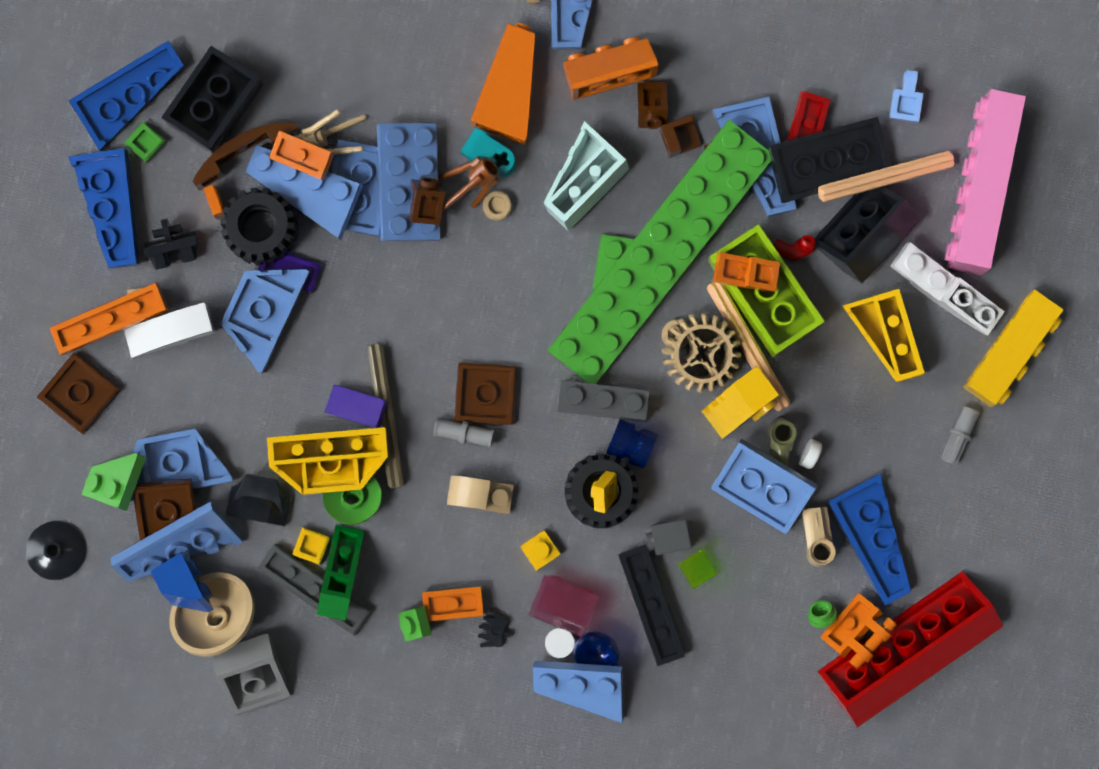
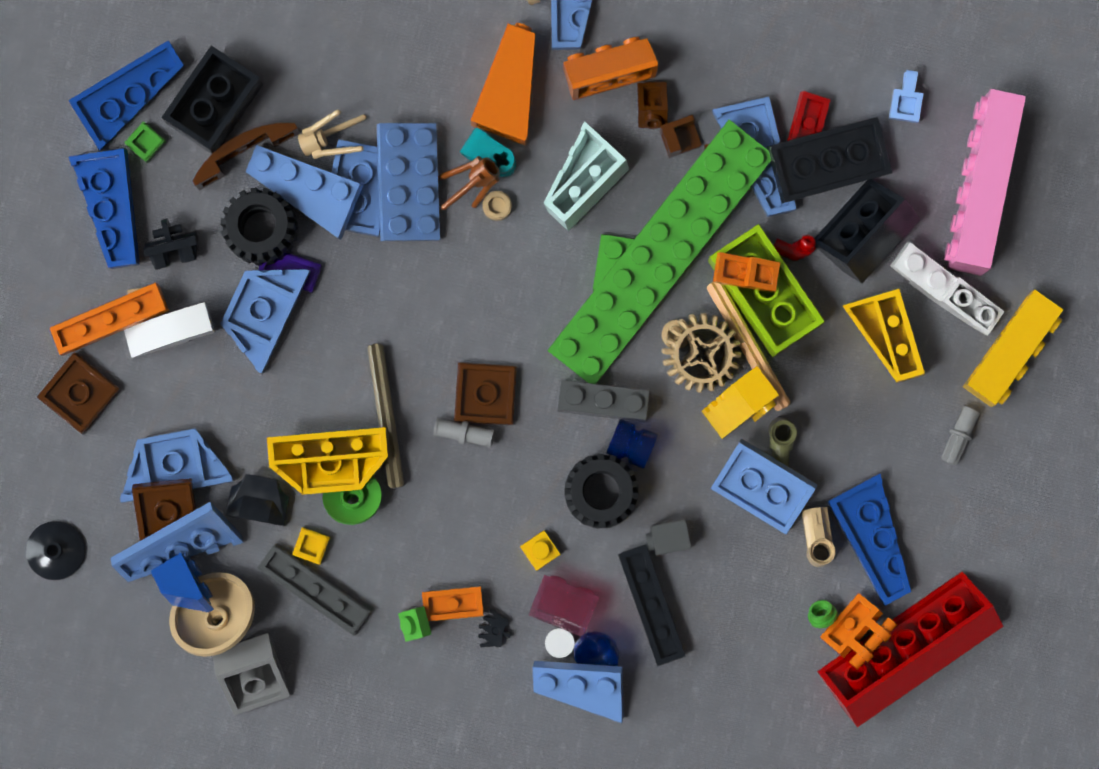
(114, 480): bright green wing -> none
(215, 201): orange tile -> none
(301, 155): orange plate -> none
(340, 573): green slope -> none
(356, 407): dark purple tile -> none
(426, 201): reddish brown bracket -> none
(480, 494): tan brick -> none
(604, 491): yellow plate -> none
(696, 569): clear neon green panel -> none
(810, 454): white tile -> none
(886, 176): light nougat axle -> none

